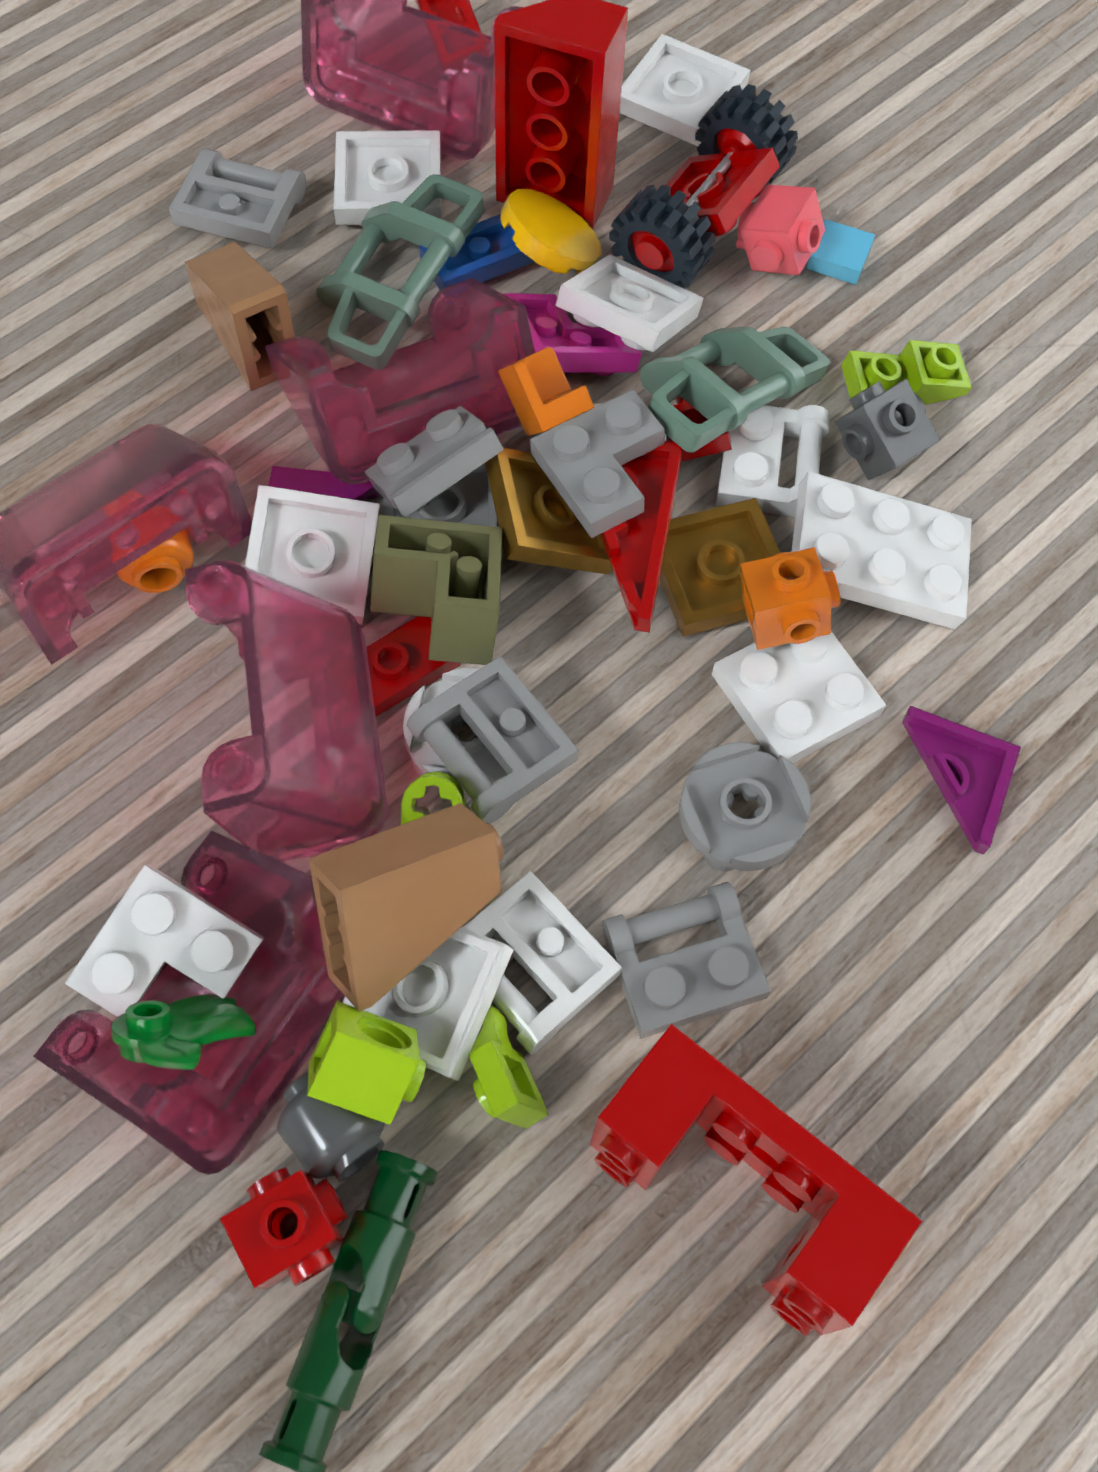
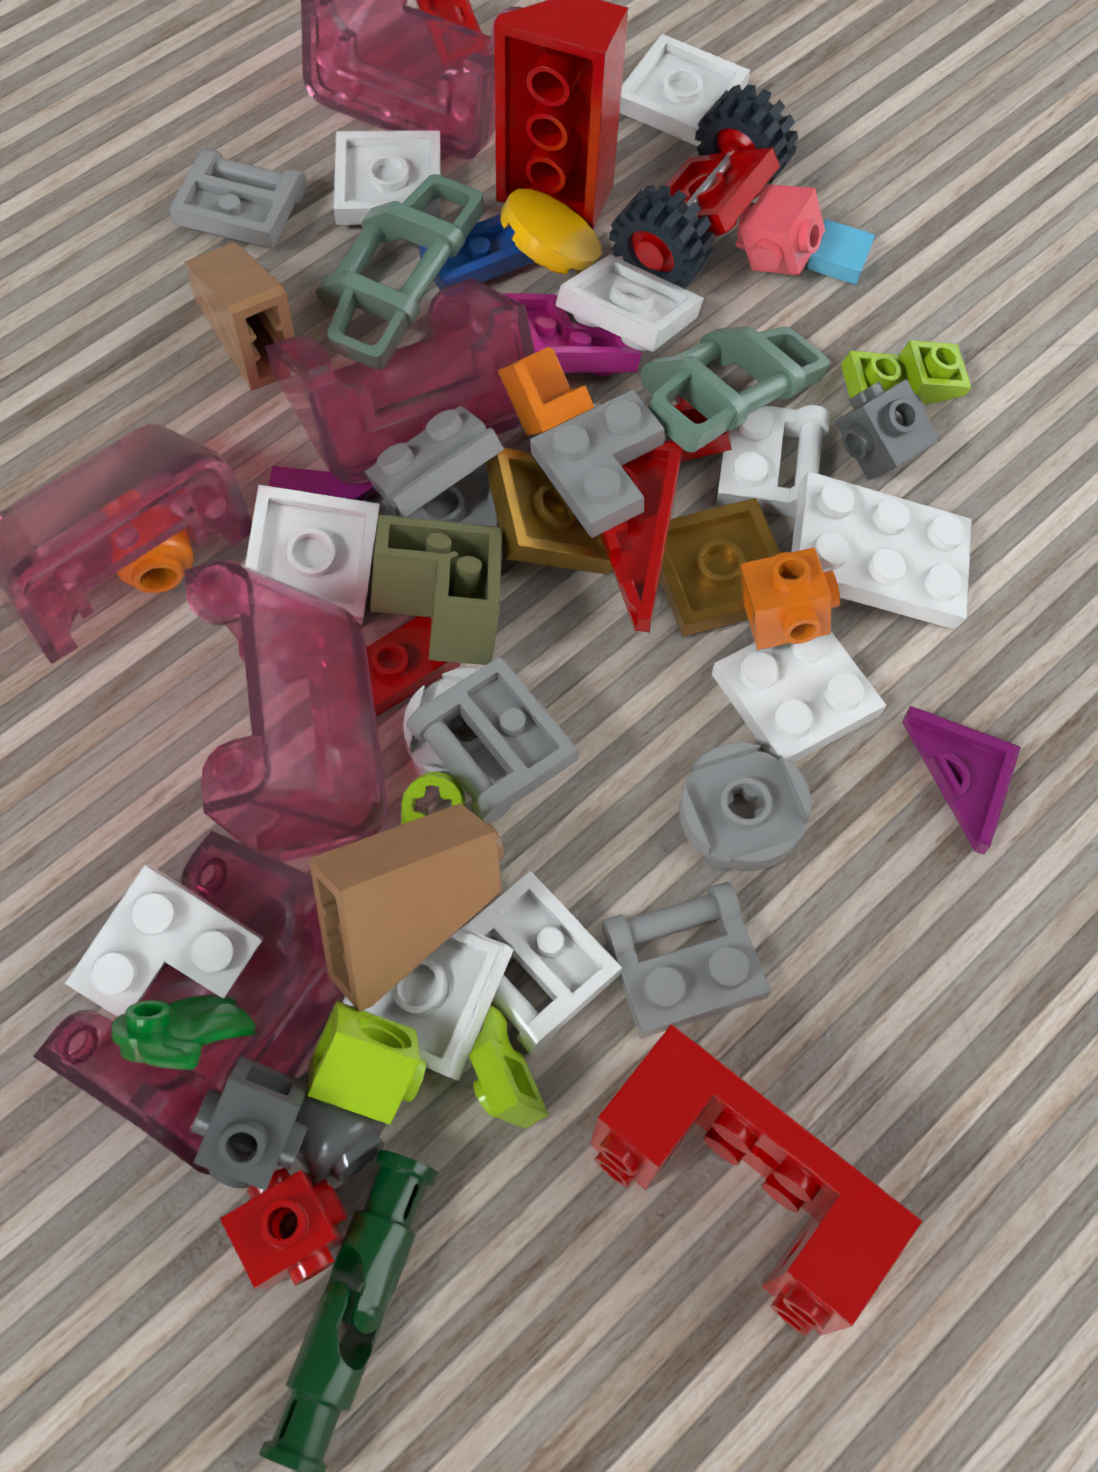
(250, 1125): none -> dark grey brick

